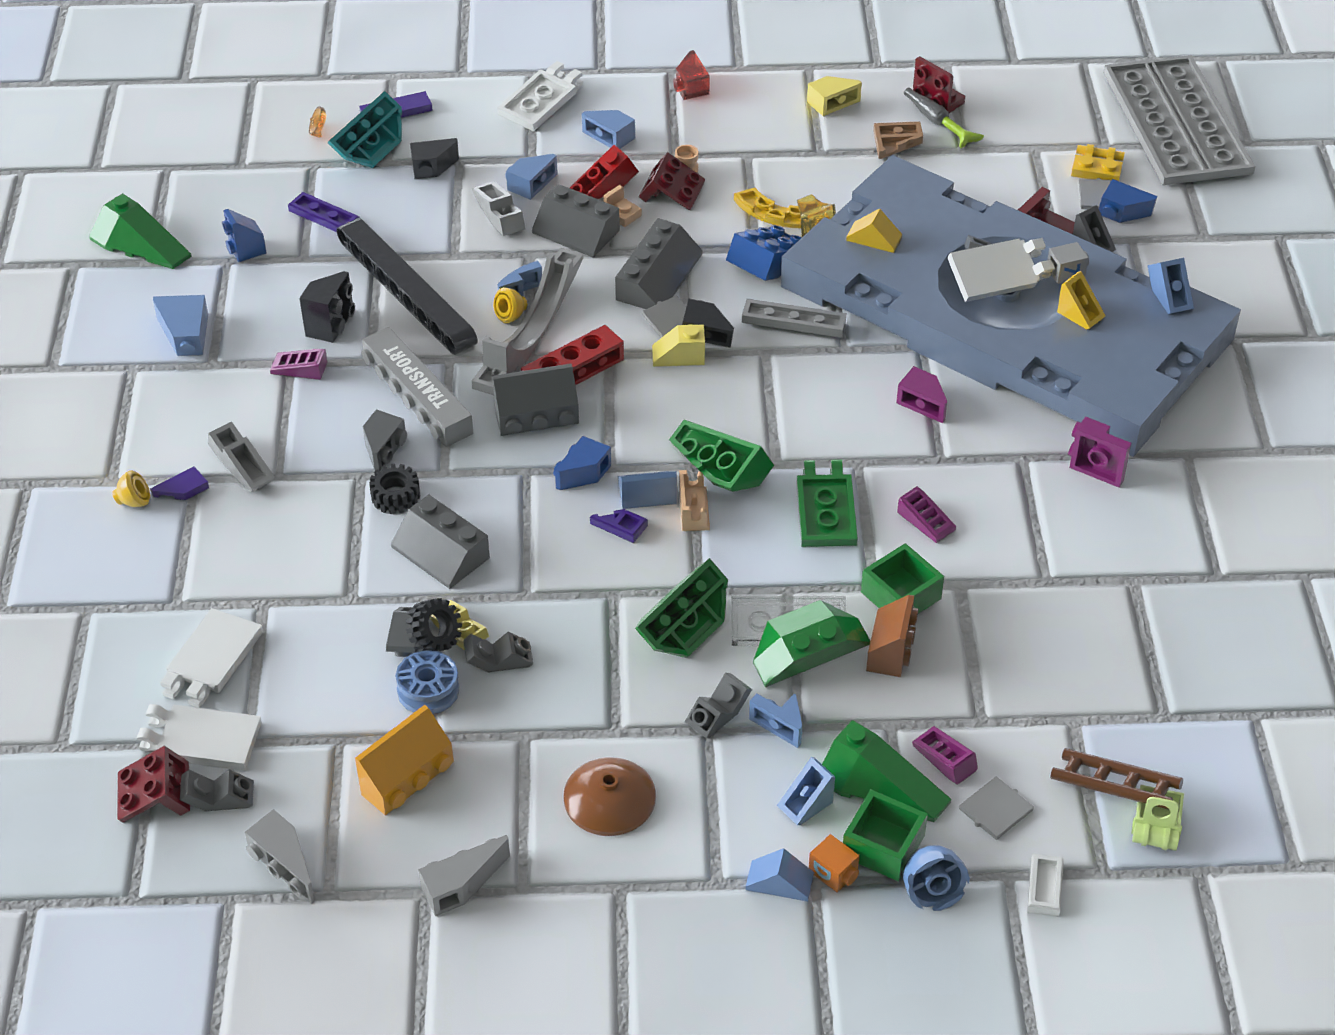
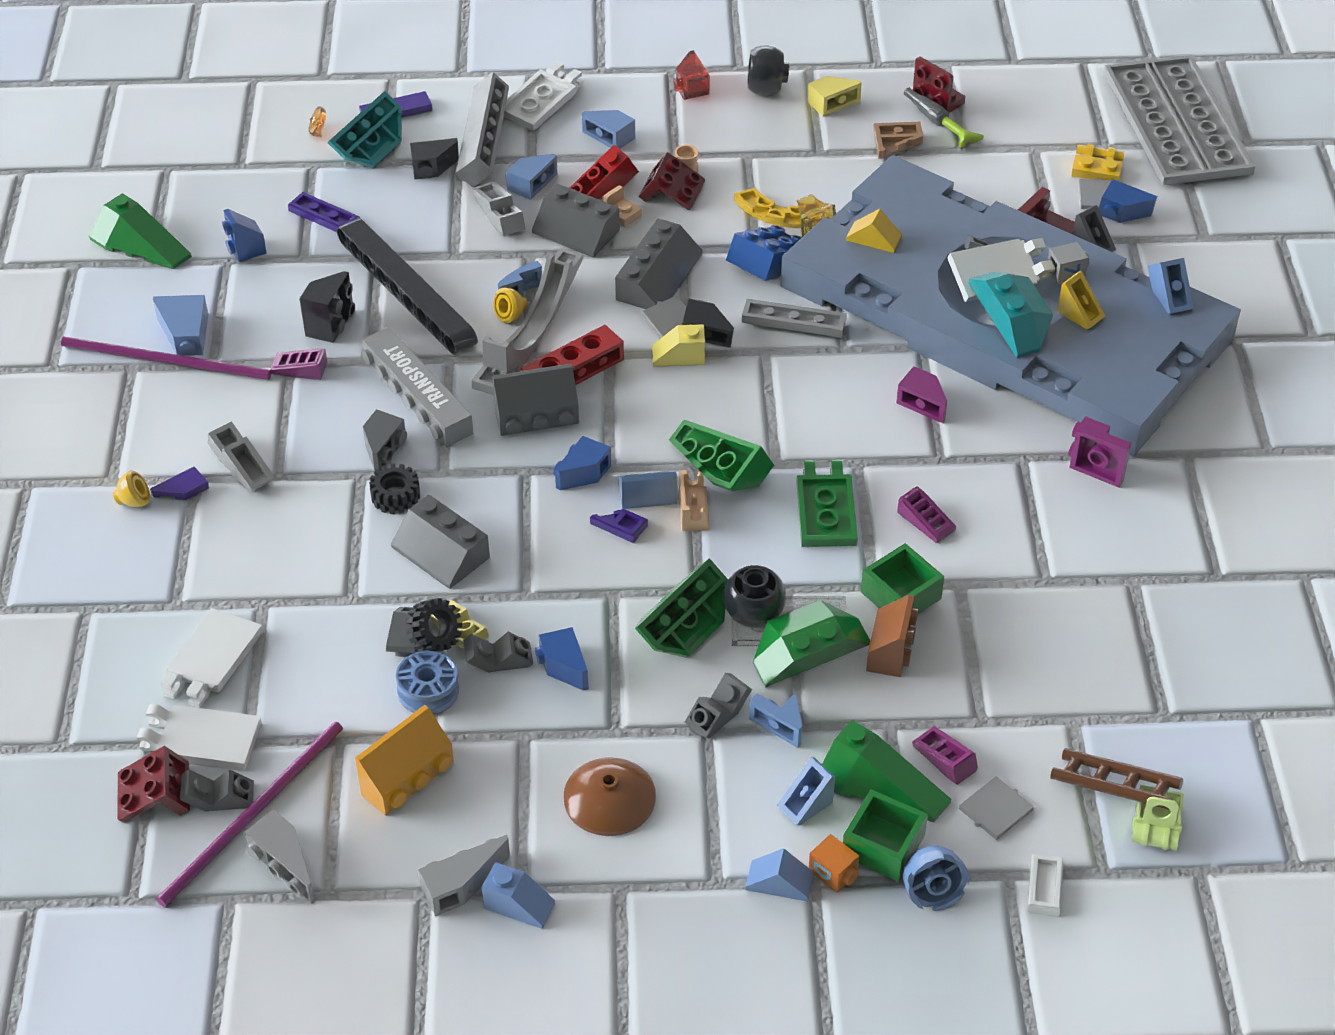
(166, 358): none -> magenta piece
(248, 815): none -> magenta piece
(482, 130): none -> light grey brick
(516, 896): none -> medium blue slope
(563, 657): none -> blue slope
(754, 596): none -> black wheel
(766, 70): none -> black wheel
(1015, 309): none -> teal wedge

